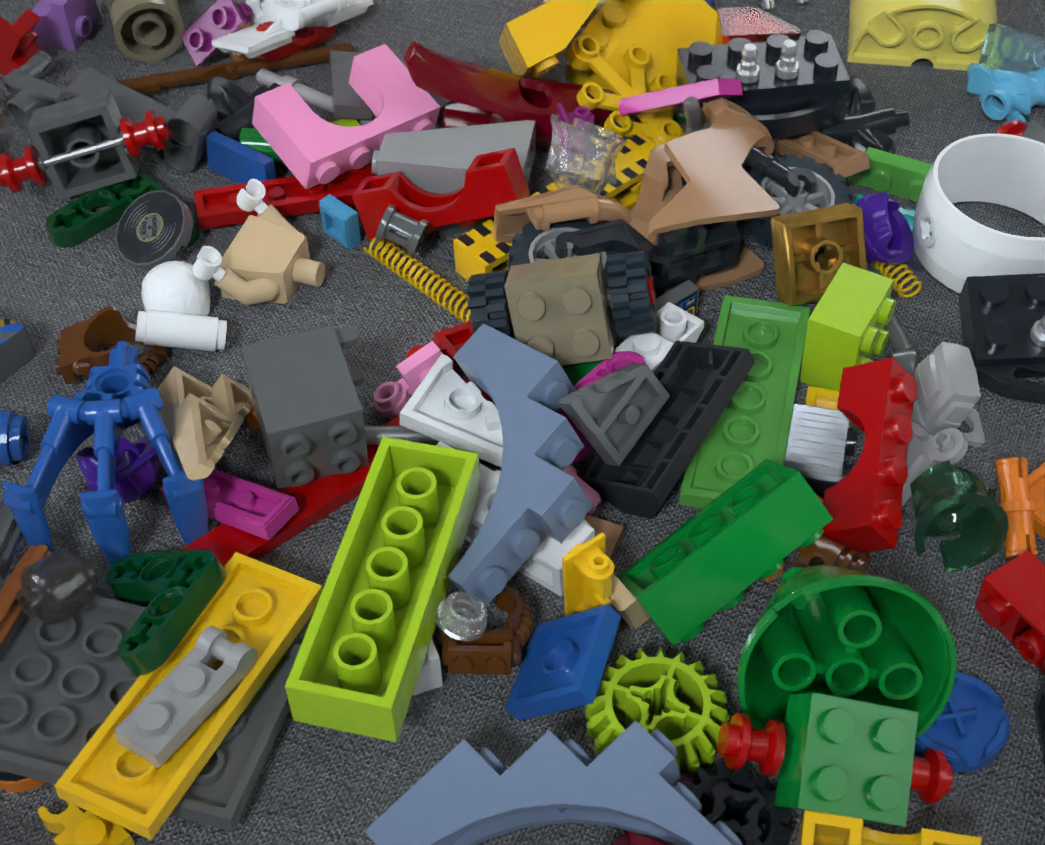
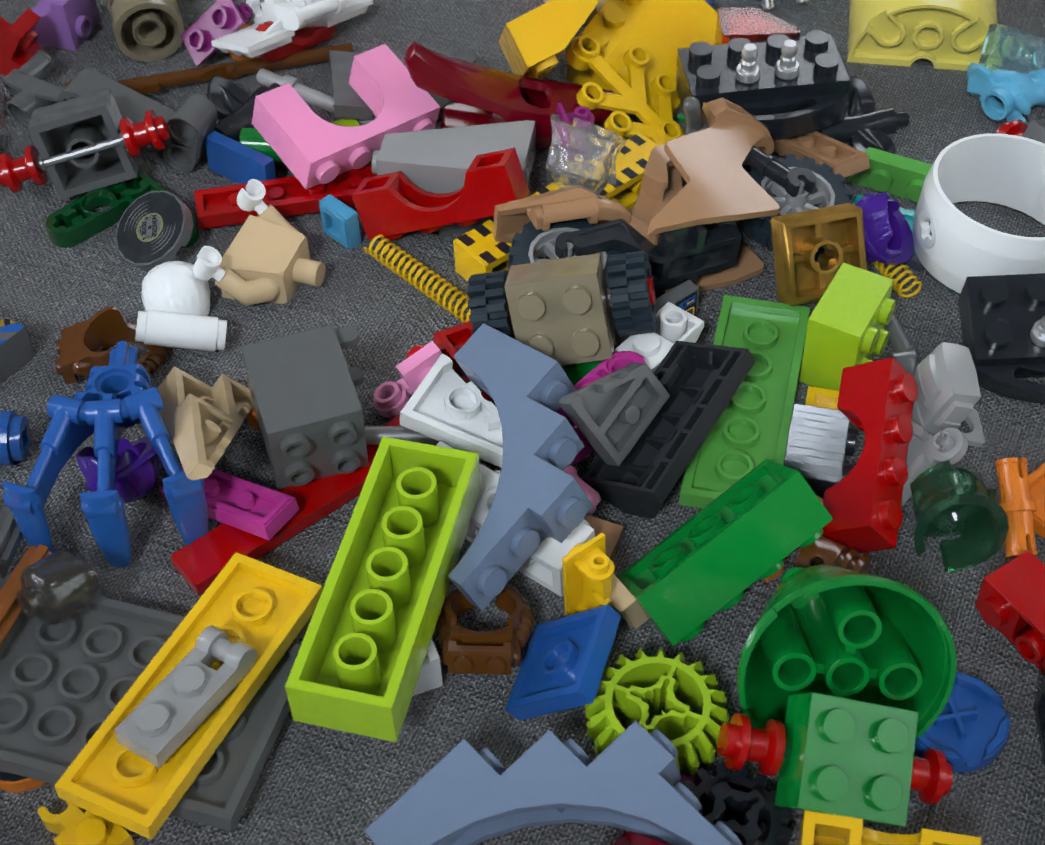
(179, 591): dark green beam -> none
(402, 230): dark grey bush -> none
(462, 616): clear plate -> none
(674, 97): tile -> none

